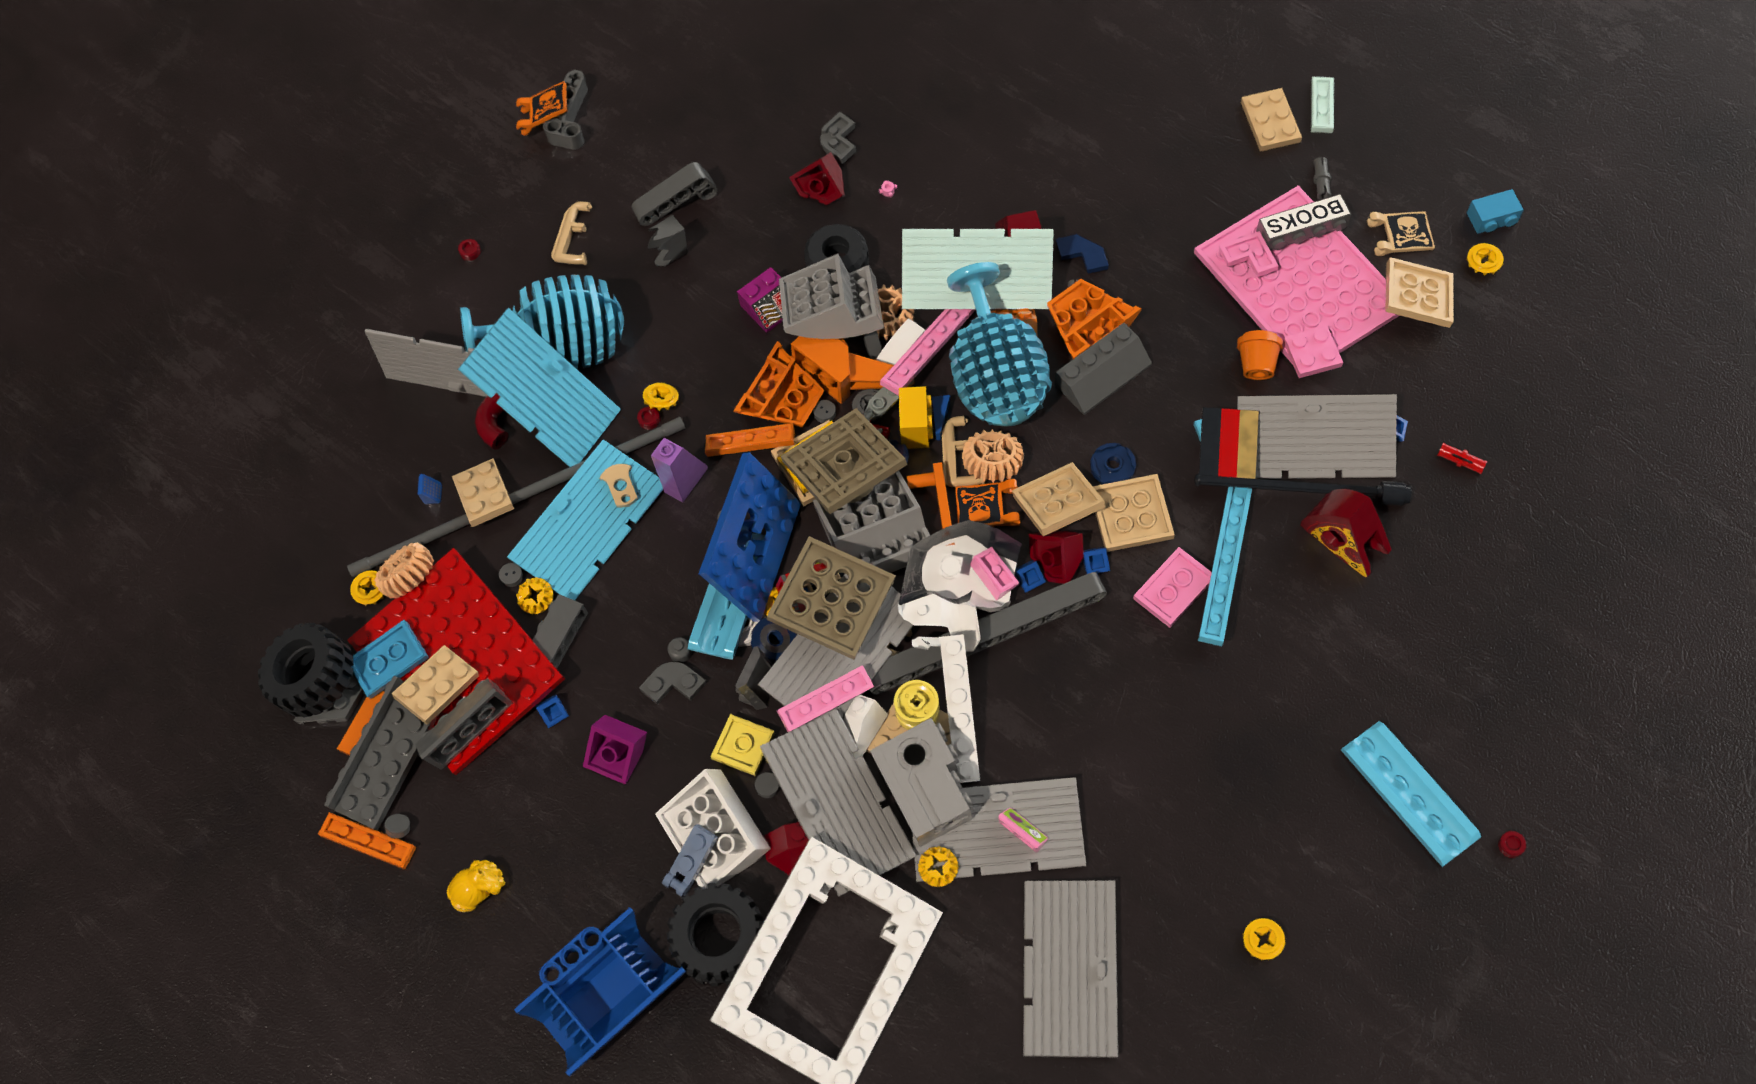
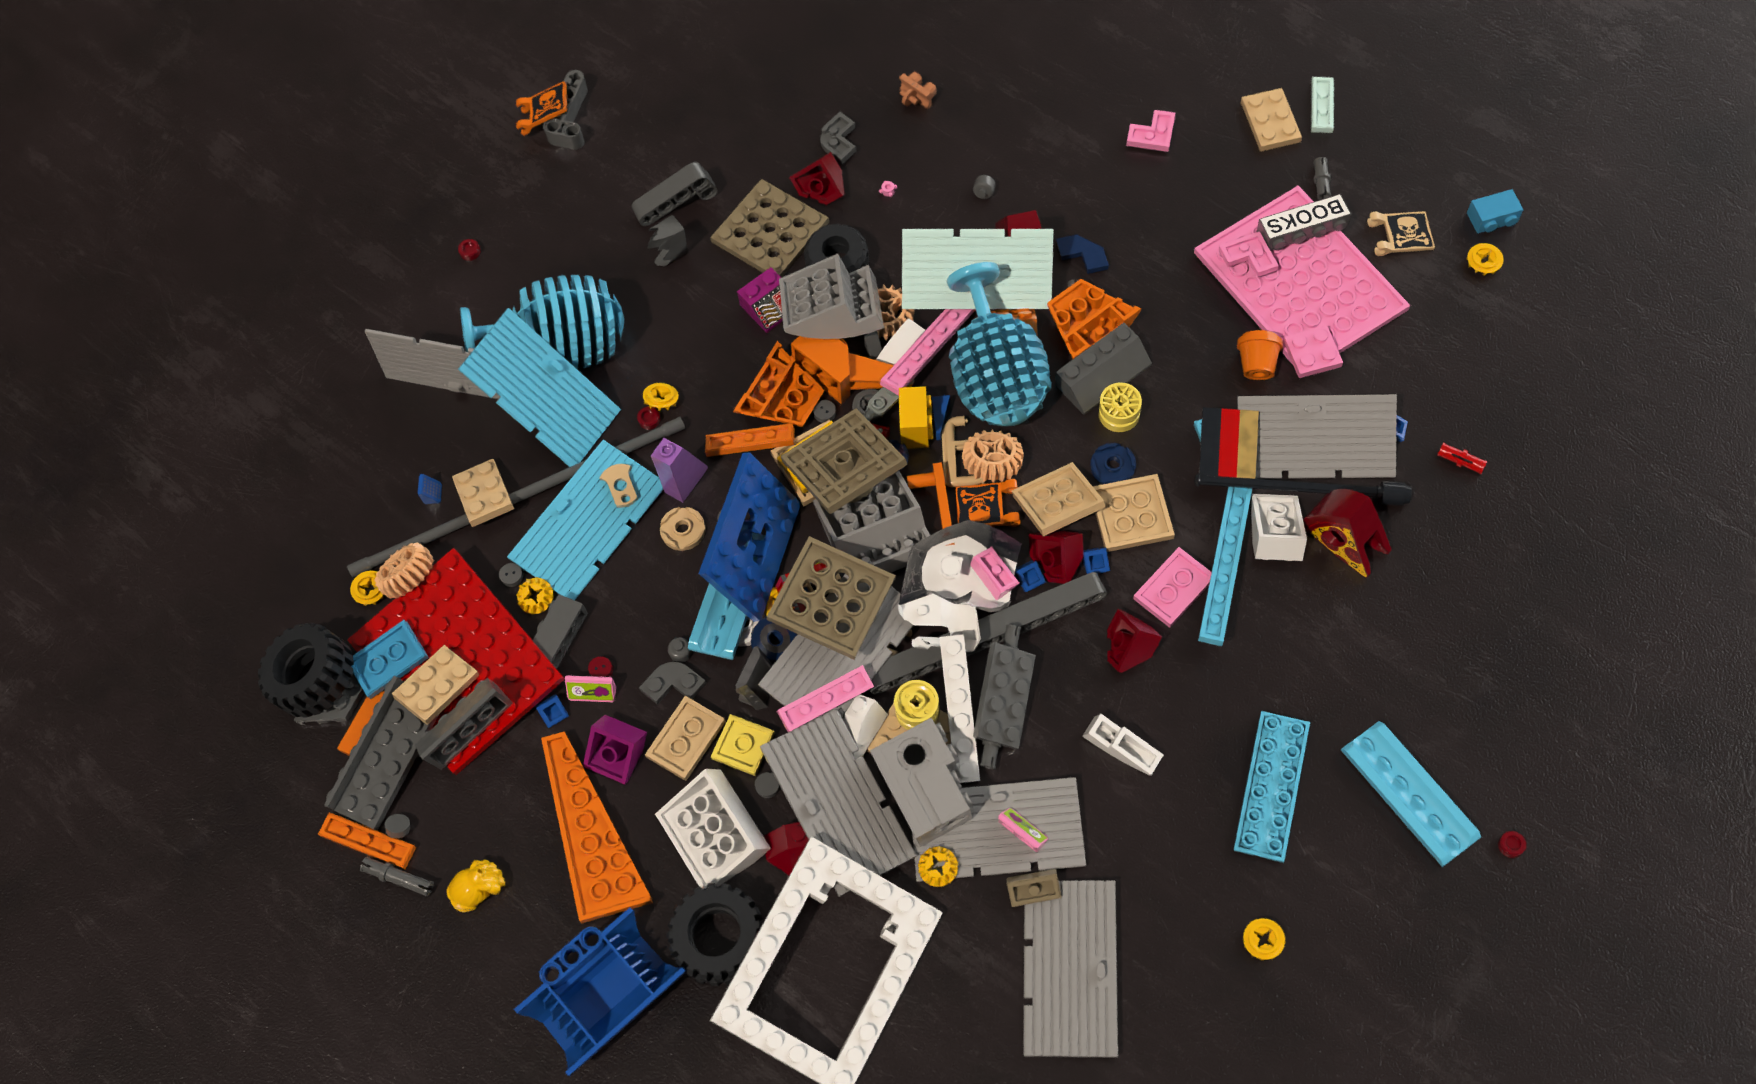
(387, 872): none -> dark grey pin
(487, 423): dark red cylinder -> none
(565, 234): tan piece -> none
(590, 688): none -> slope
(597, 860): none -> orange wing
(600, 667): none -> dark red tile
(685, 738): none -> tan plate
(687, 539): none -> tan tile
(690, 859): sand blue plate -> none
(767, 217): none -> dark tan piece
(914, 92): none -> nougat hips
(984, 186): none -> dark grey piece
(1003, 696): none -> dark grey plate
(1033, 887): none -> dark tan slope
(1120, 407): none -> light yellow wheel
(1122, 744): none -> white slope
(1130, 641): none -> dark red slope
(1154, 137): none -> bright pink plate
(1272, 786): none -> medium azure plate
(1277, 527): none -> white slope
(1419, 292): tan plate -> none

